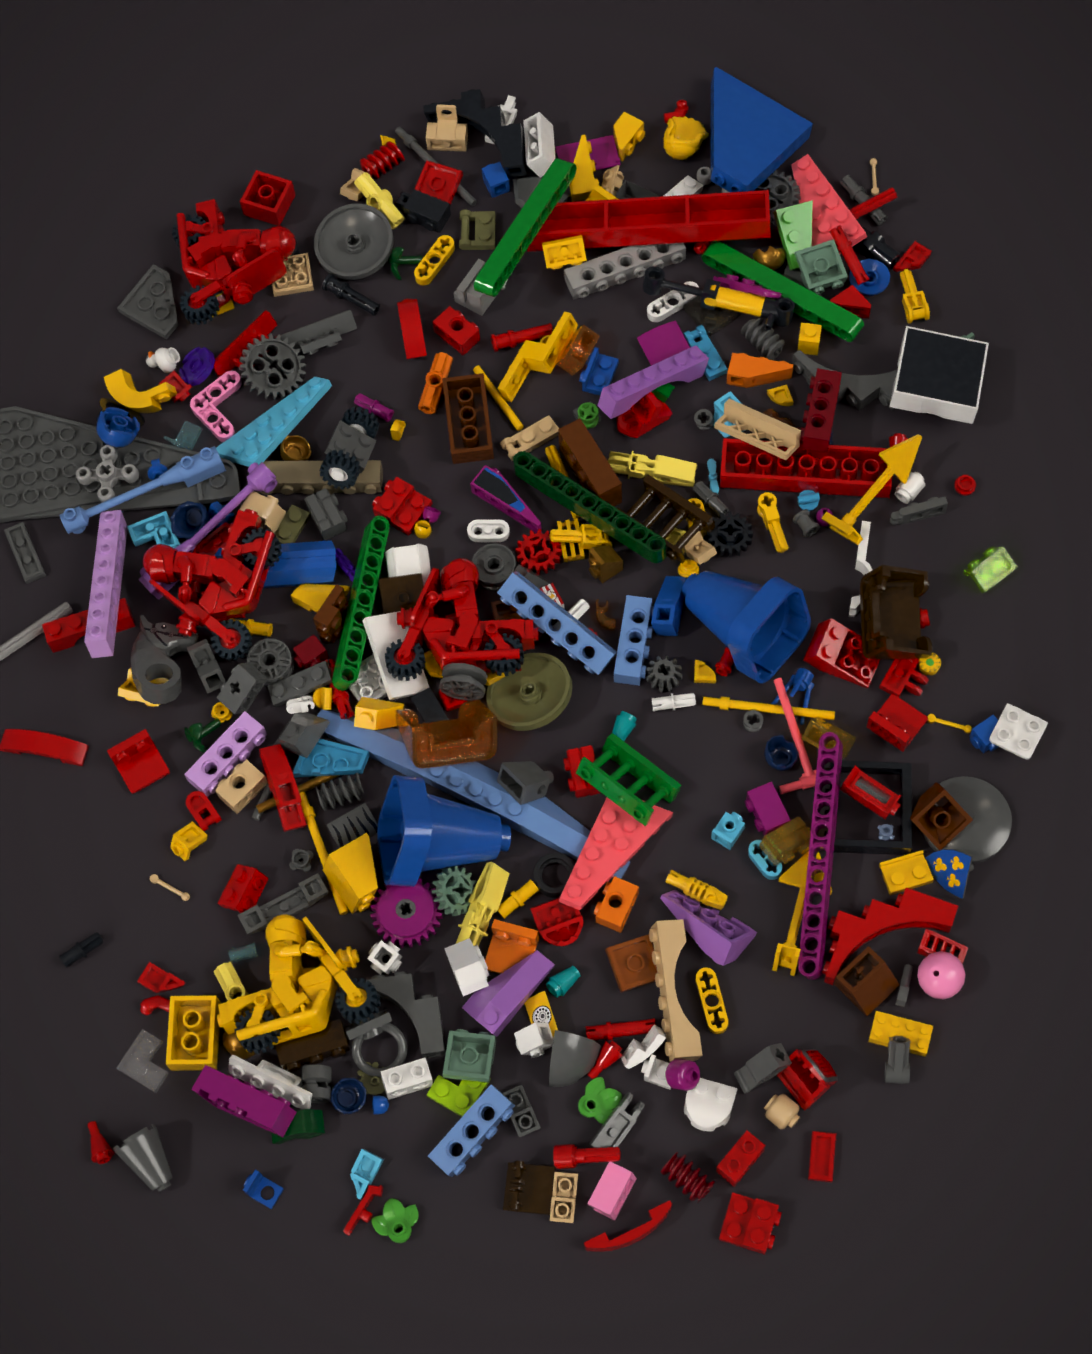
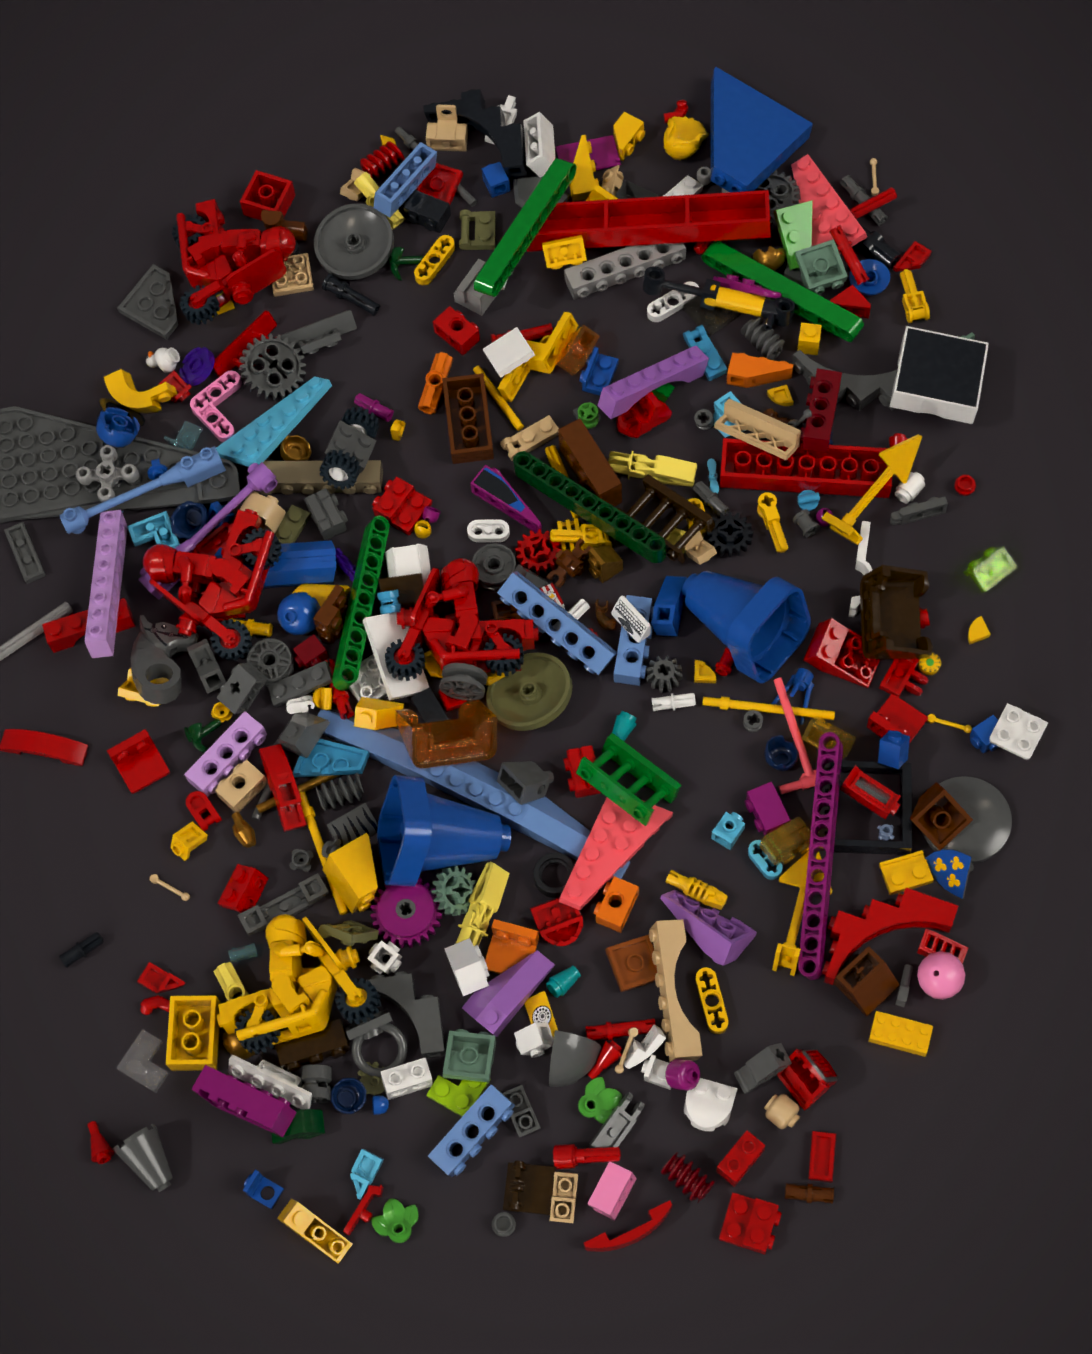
(243, 831): none -> pearl gold piece
(275, 218): none -> reddish brown brick
(297, 613): none -> blue cylinder
(314, 1230): none -> yellow slope
(330, 847): none -> dark grey plate
(349, 932): none -> olive plate
(389, 596): none -> dark azure wheel
(405, 179): none -> medium blue brick
(411, 328): red arch -> none
(503, 1224): none -> dark grey plate
(508, 352): none -> white tile
(517, 898): yellow pin -> none
(569, 563): none -> reddish brown pin
(631, 619): none -> slope
(632, 1032): none -> tan hinge
(663, 342): magenta slope -> none
(688, 568): yellow plate -> none
(798, 423): none -> dark grey hinge
(809, 1193): none -> reddish brown pin
(893, 749): none -> blue brick
(897, 1067): dark grey piece -> none
(978, 631): none -> yellow tile

